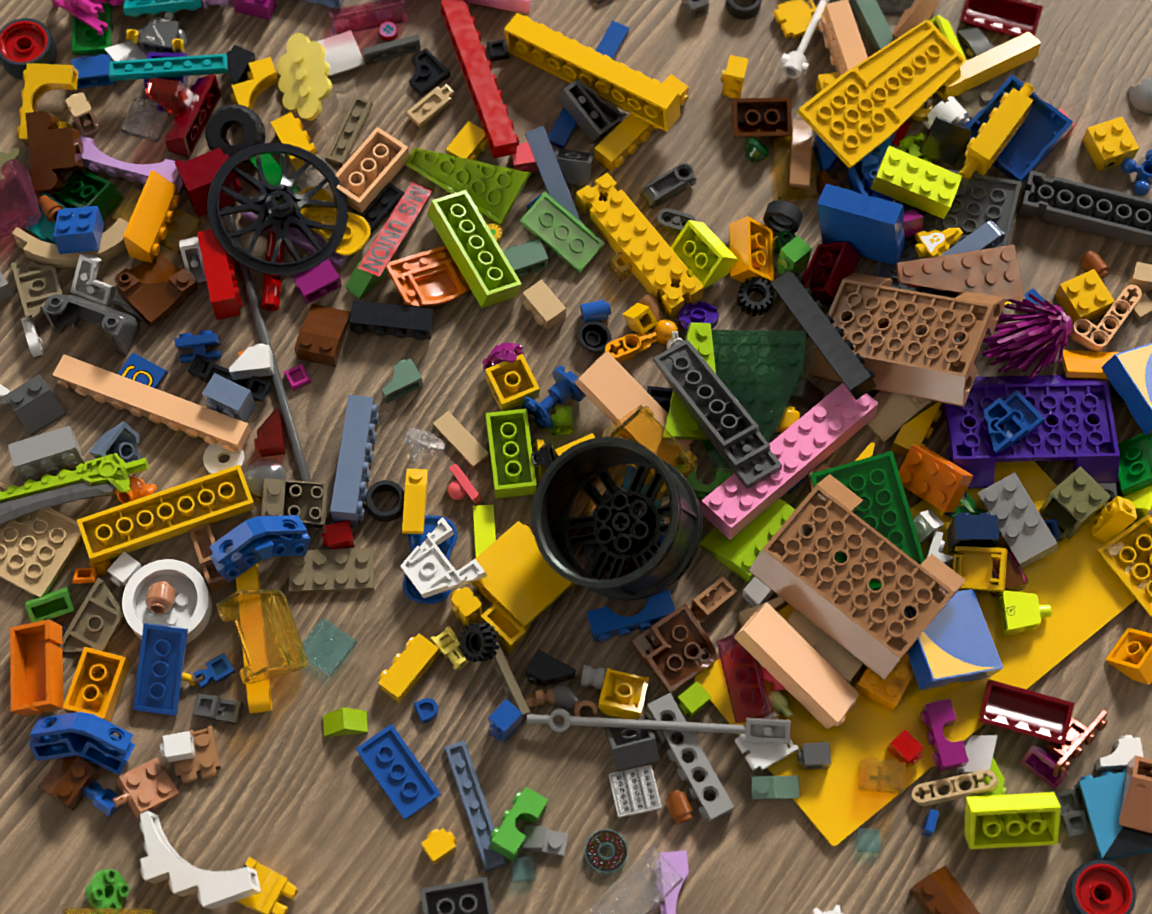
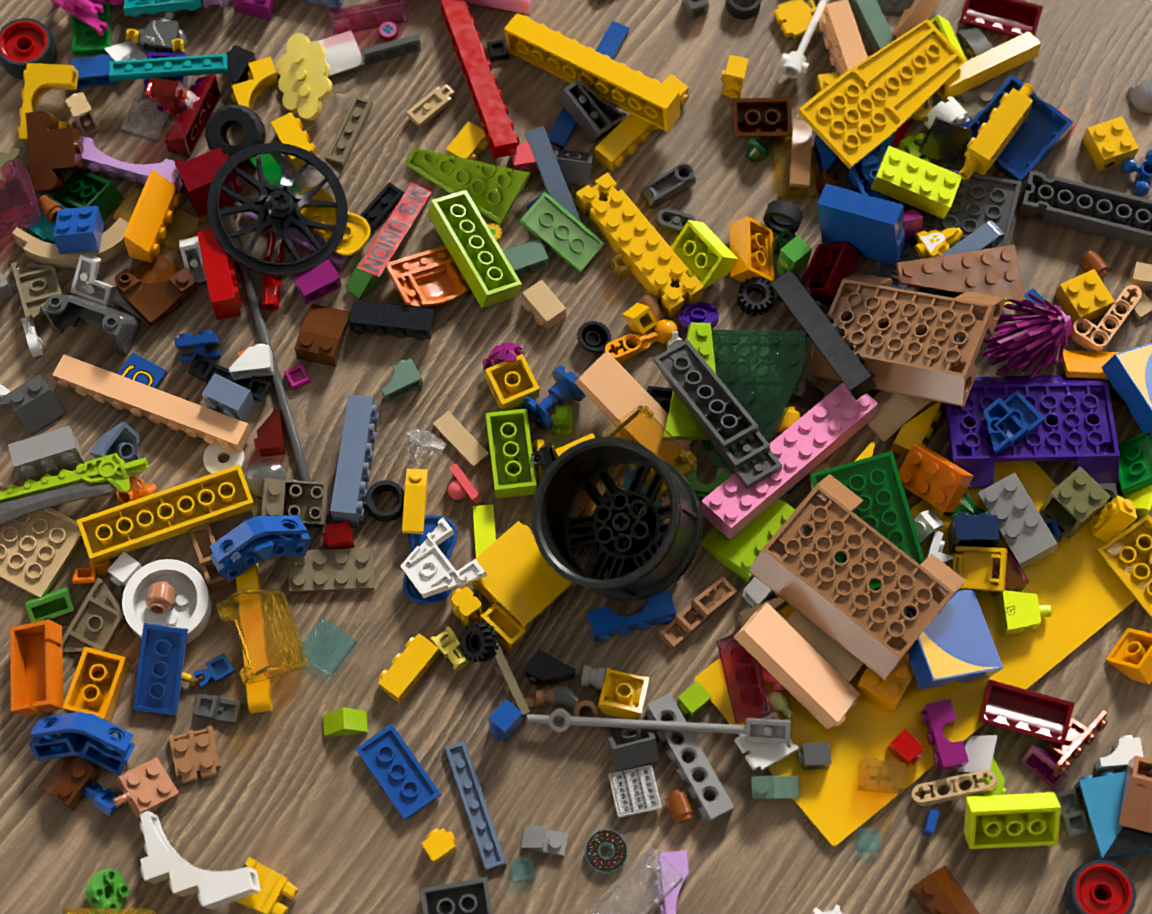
(178, 746): white brick -> none
(371, 169): light nougat brick -> none
(426, 709): blue tile -> none
(428, 72): black tile -> none
(527, 807): bright green arch -> none
(595, 311): blue brick -> none
(674, 648): reddish brown slope -> none

